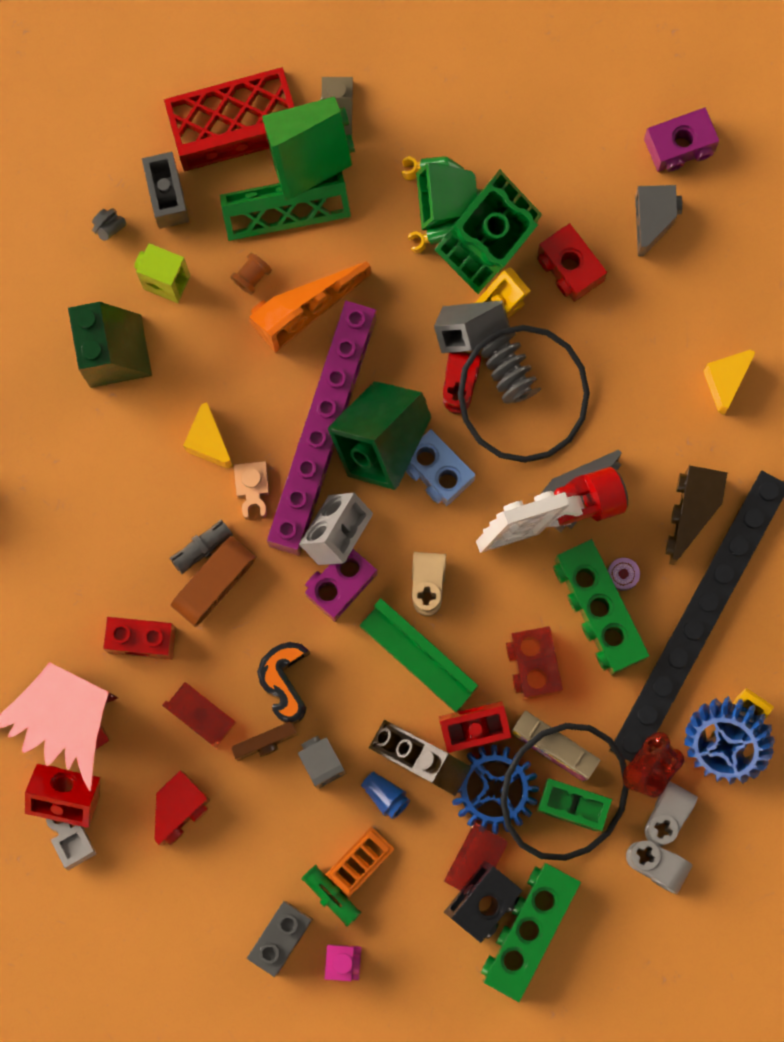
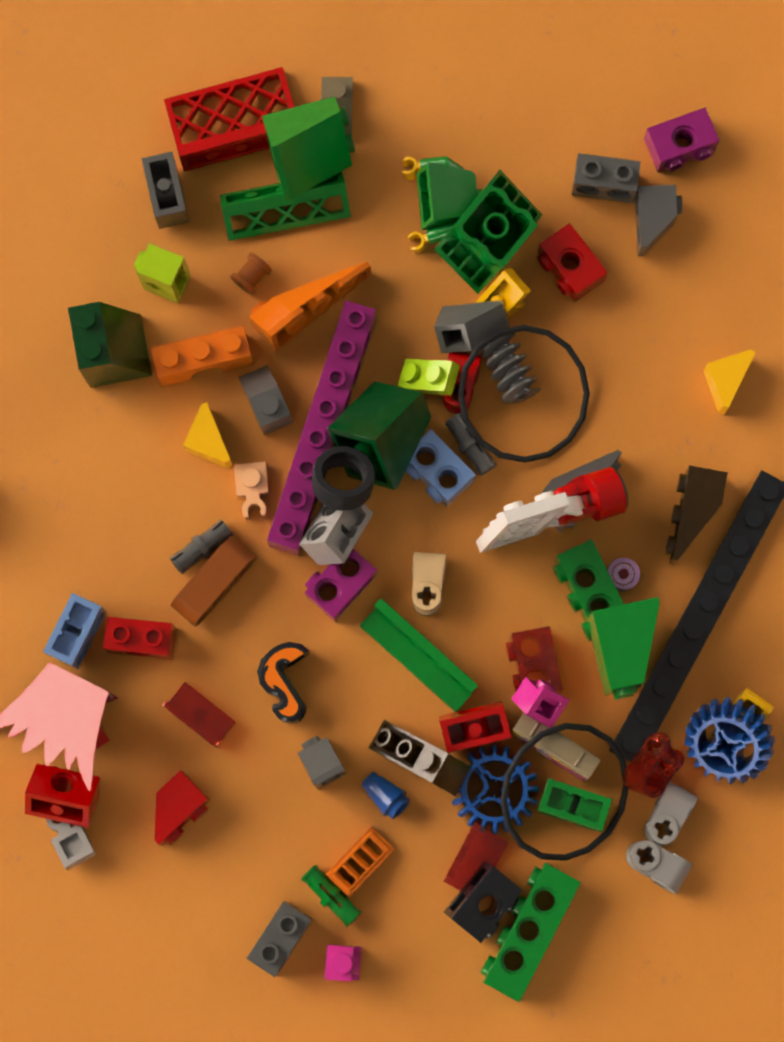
(75, 631): none -> medium blue brick
(107, 223): dark grey plate -> none
(183, 358): none -> orange arch
(265, 742): reddish brown plate -> none
(266, 400): none -> dark grey slope
(343, 457): none -> black tyre
(429, 376): none -> lime plate
(468, 445): none -> dark grey pin
(540, 701): none -> dark pink brick
(606, 178): none -> dark grey brick
(623, 644): none -> green slope

